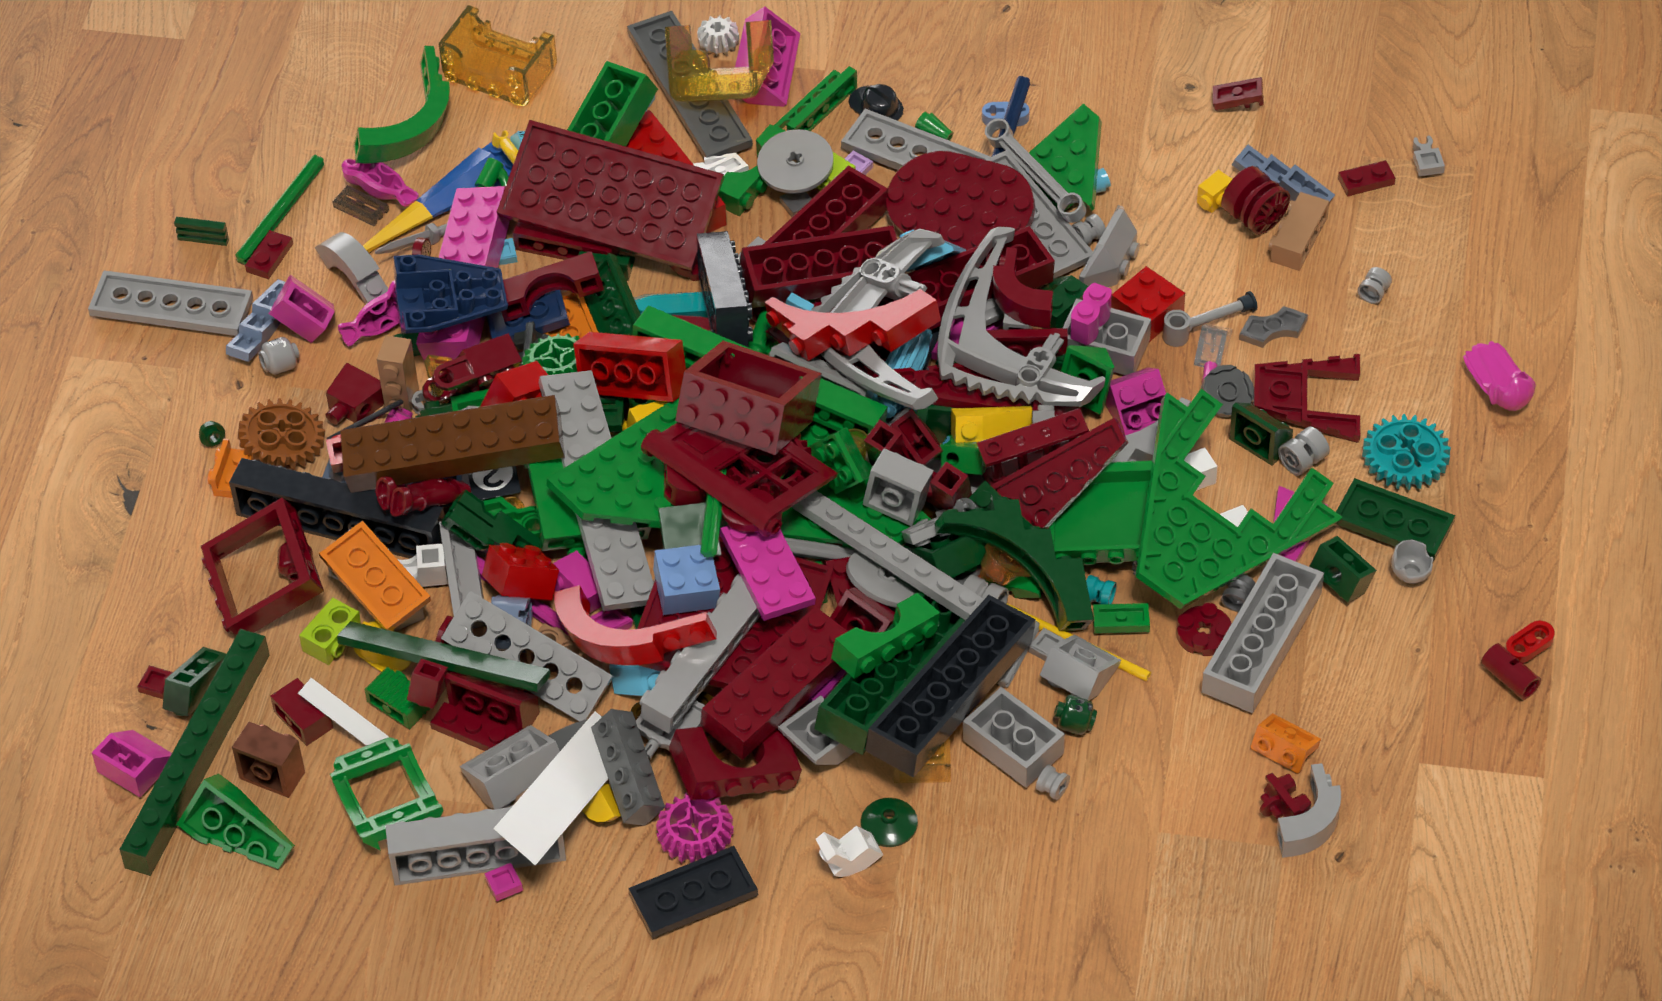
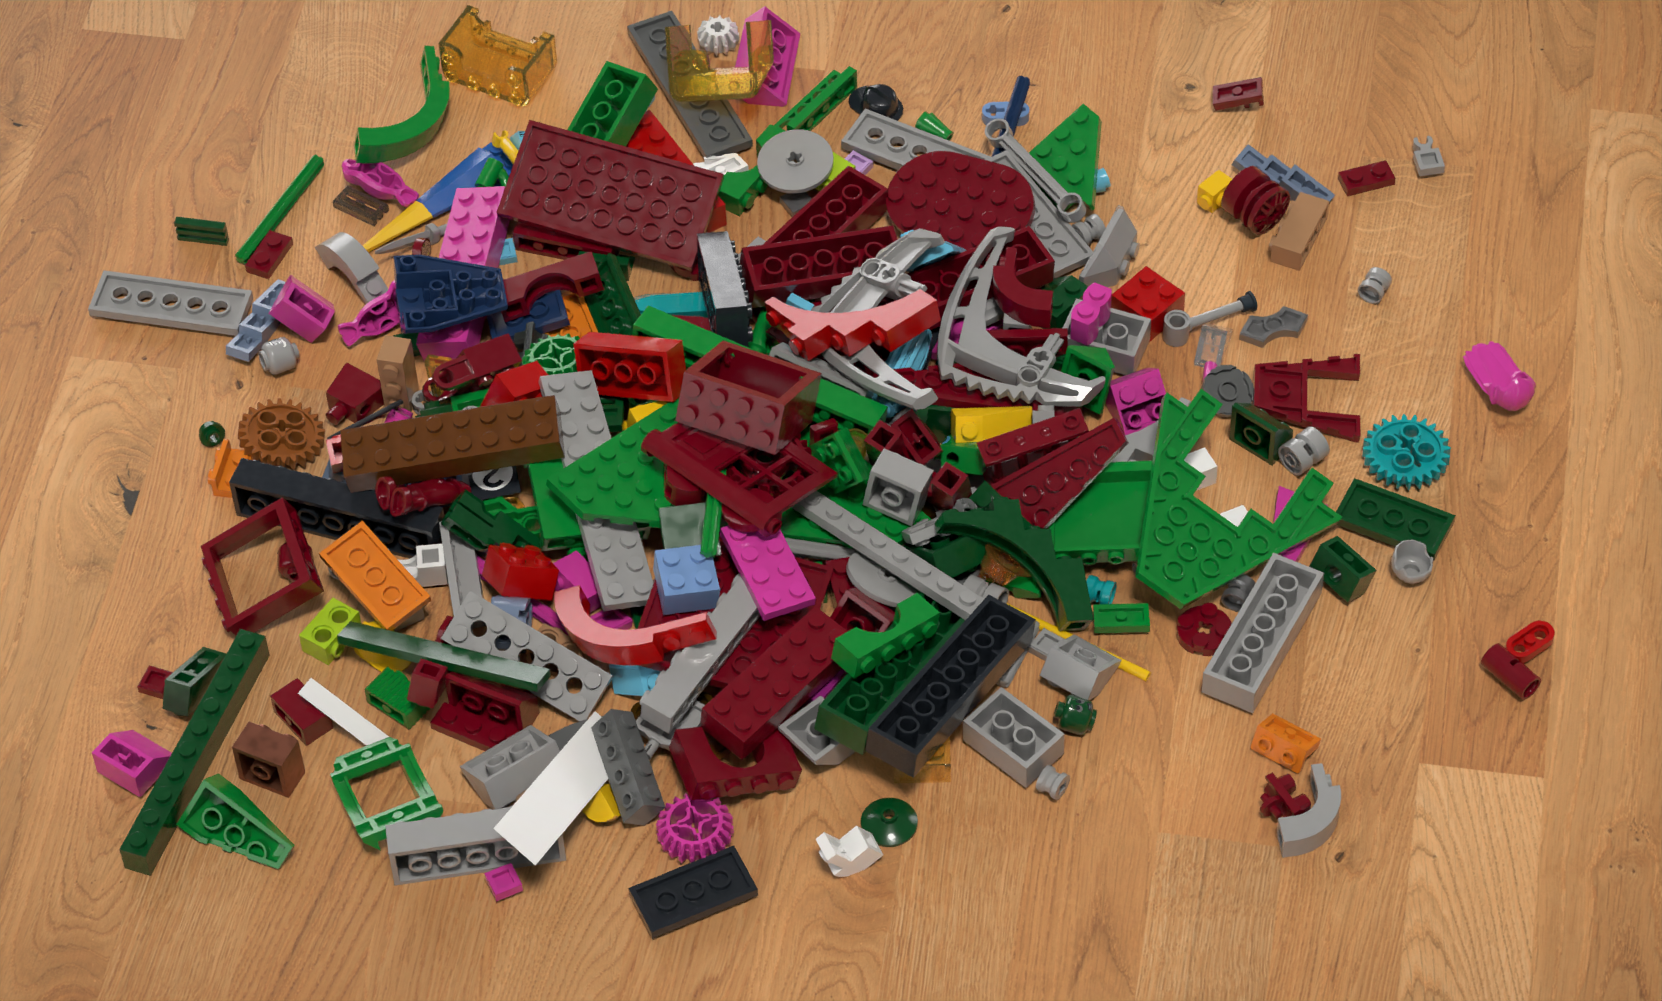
(822, 430): none -> dark red tile

